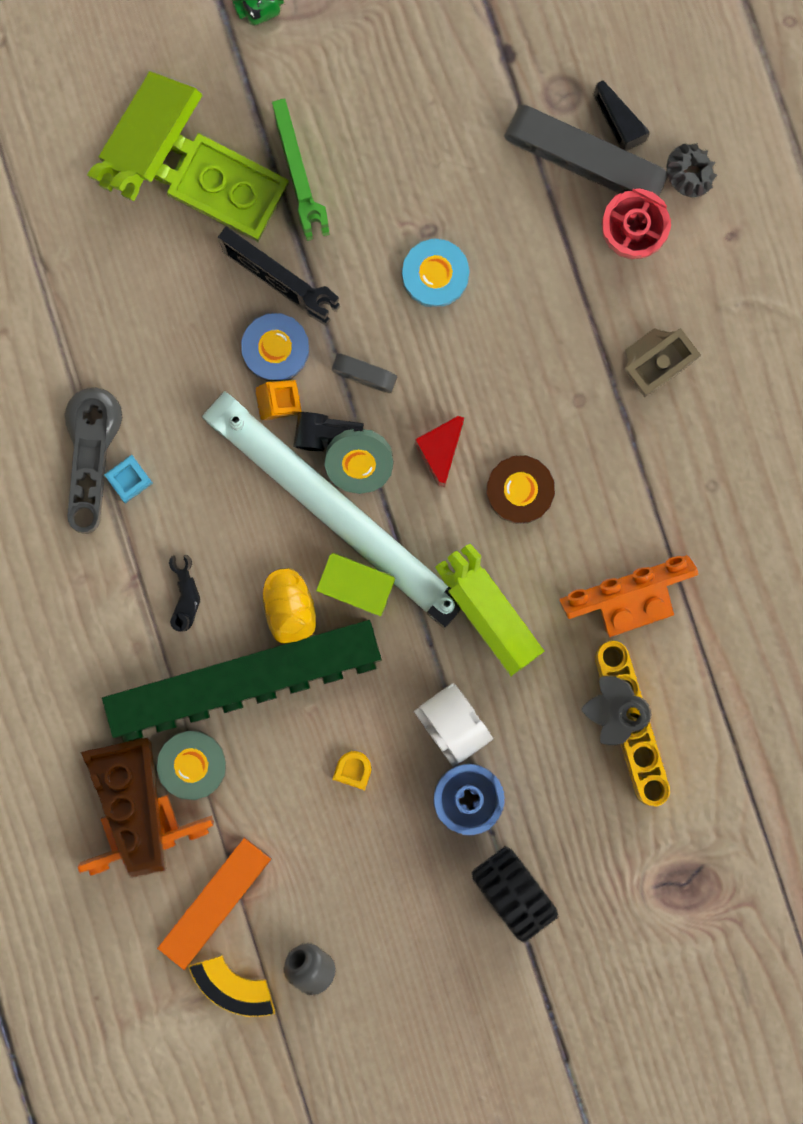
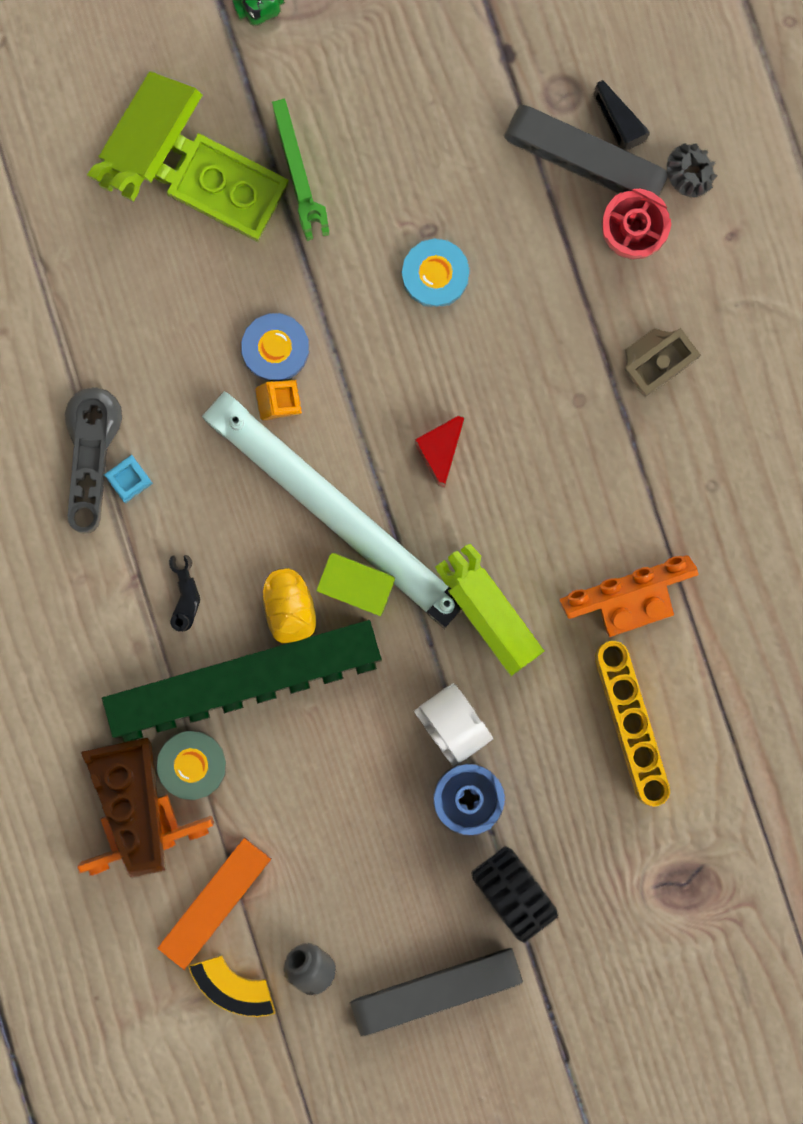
(279, 277): black tile -> none
(316, 431): black piece -> none
(353, 769): yellow tile -> none
(359, 461): sand green tile -> none
(364, 373): dark grey beam -> none
(436, 992): none -> dark grey beam
(520, 489): reddish brown tile -> none
(612, 710): dark grey plate -> none

